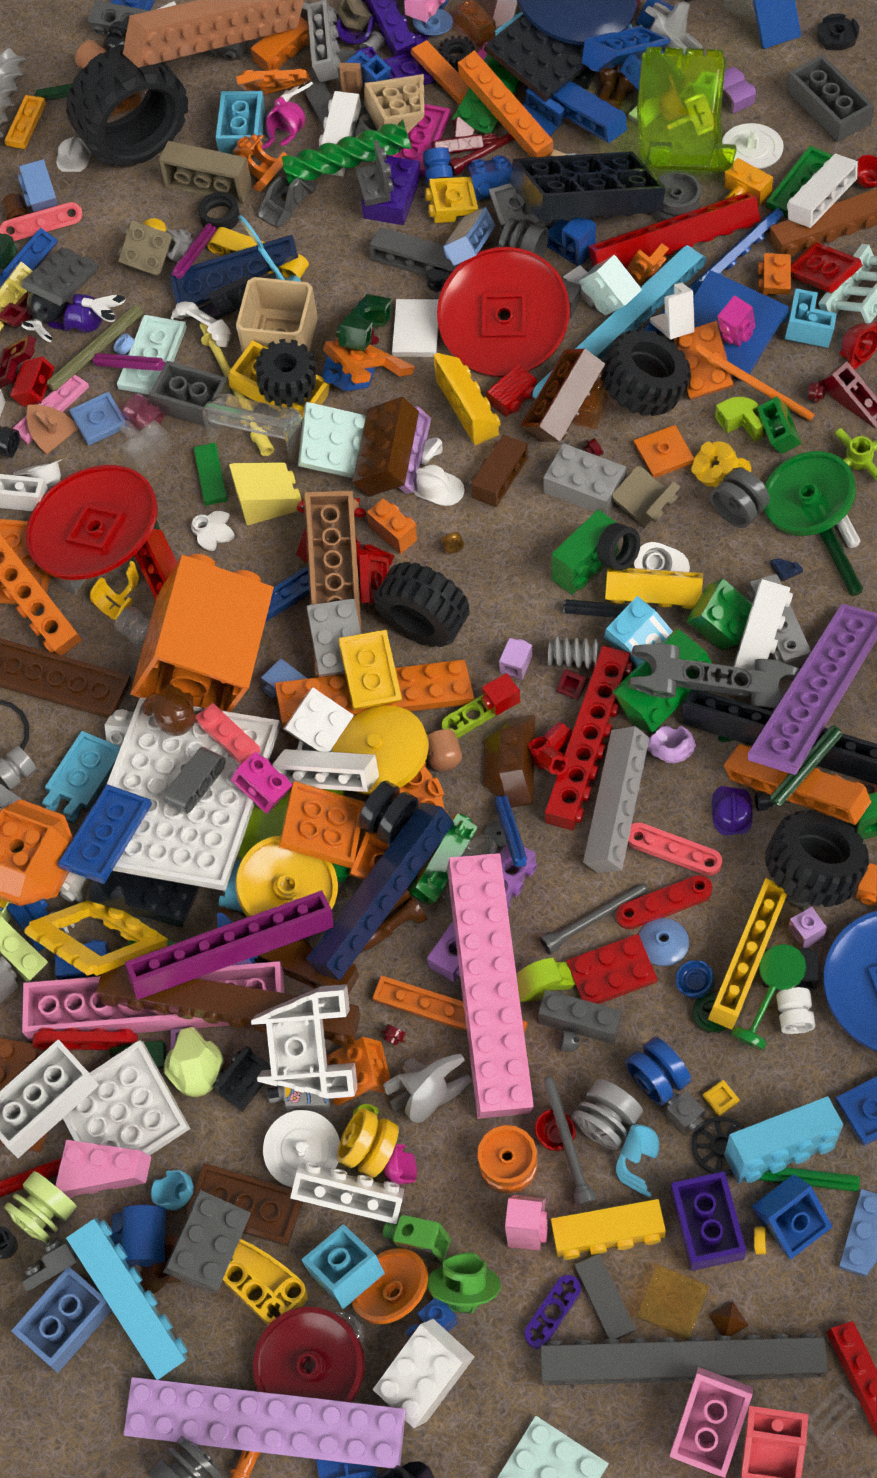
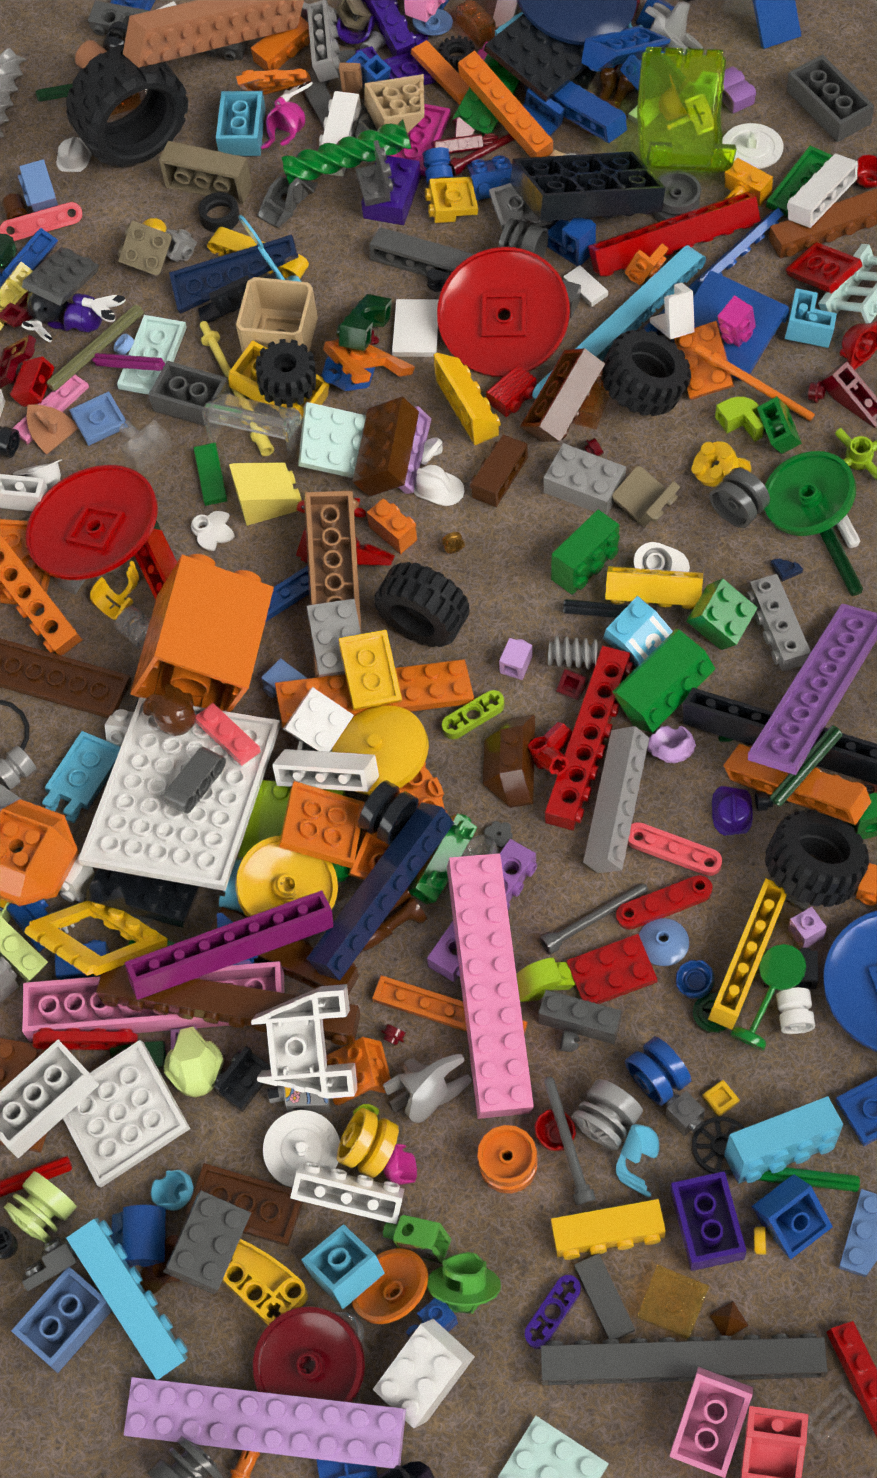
(25, 122): light orange plate -> none
(100, 1167): bright pink wedge -> none
(105, 834): blue tile -> none
(141, 412): clear pink wheel -> none
(193, 251): magenta axle -> none
(218, 328): white piece -> none
(261, 782): dark pink brick -> none
(270, 166): orange tile -> none
(372, 573): red plate -> none
(444, 750): nougat helmet -> none
(469, 236): medium blue brick -> none
(500, 694): red brick -> none
(510, 831): blue axle -> none
(526, 1222): bright pink wedge -> none
(609, 285): light aqua brick -> none
(629, 550): black tyre -> none
(663, 451): orange plate -> none
(670, 672): dark grey piece -> none
(763, 623): white brick -> none
(775, 274): orange bracket -> none
(837, 41): black plate -> none

